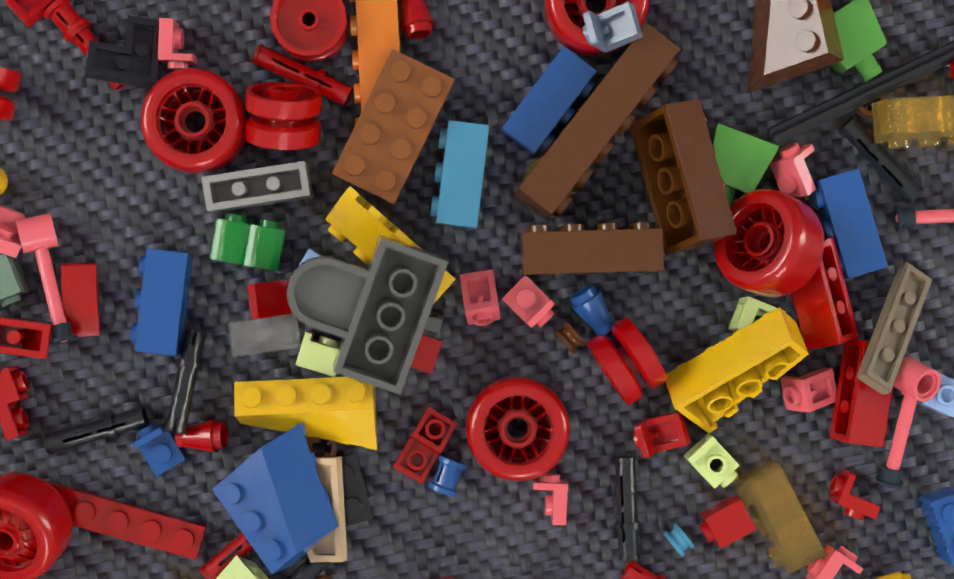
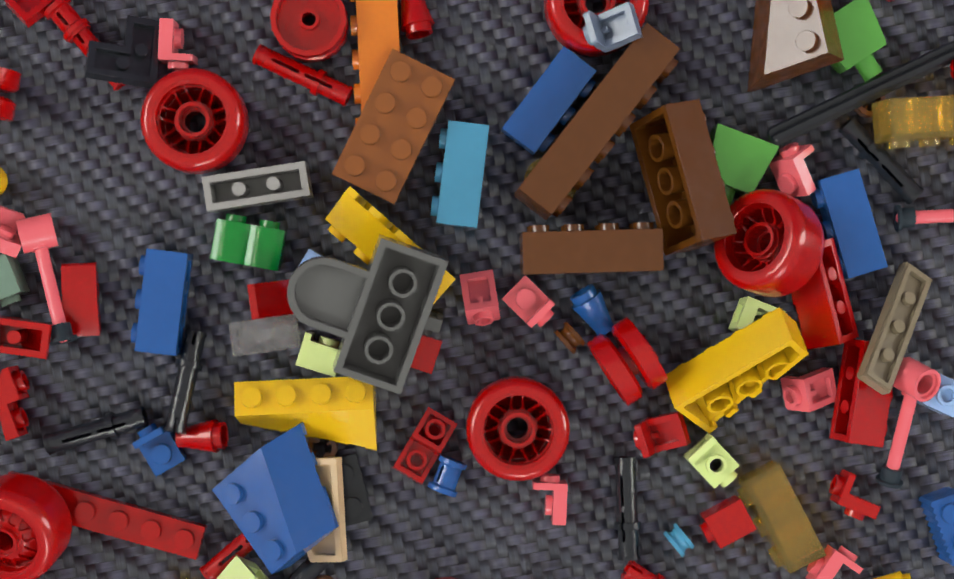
(283, 115): red wheel -> none

